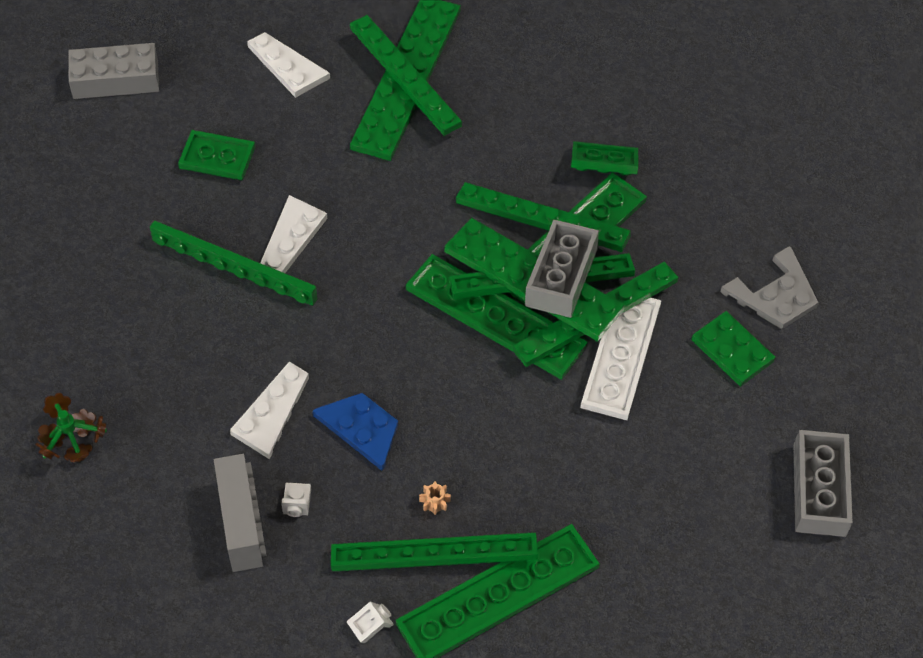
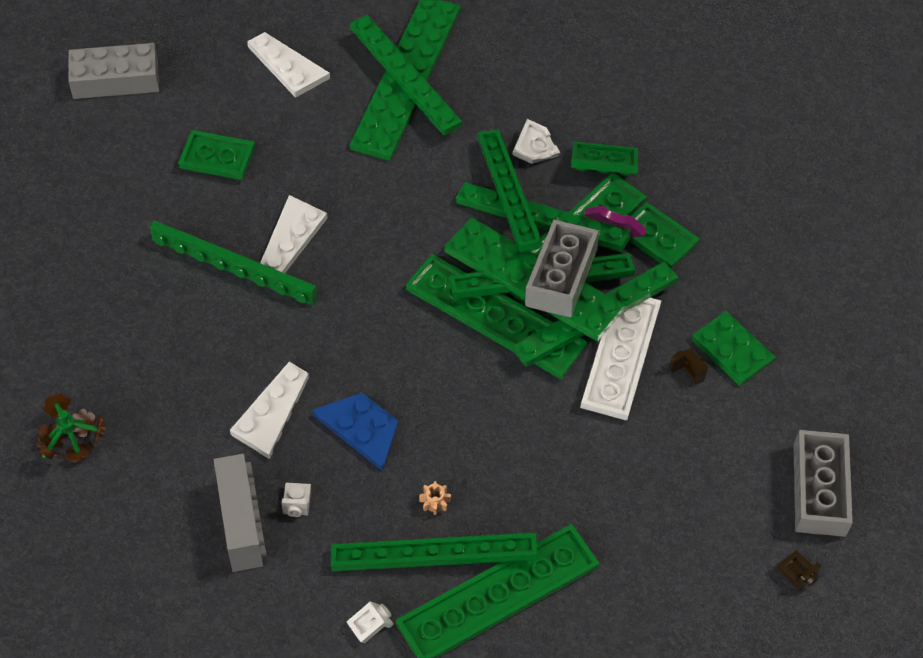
(509, 191): none -> green plate
(535, 144): none -> white plate
(604, 215): none -> magenta tile
(664, 237): none -> green plate
(691, 363): none -> dark brown bracket
(782, 299): light grey wing -> none
(799, 570): none -> dark brown bracket

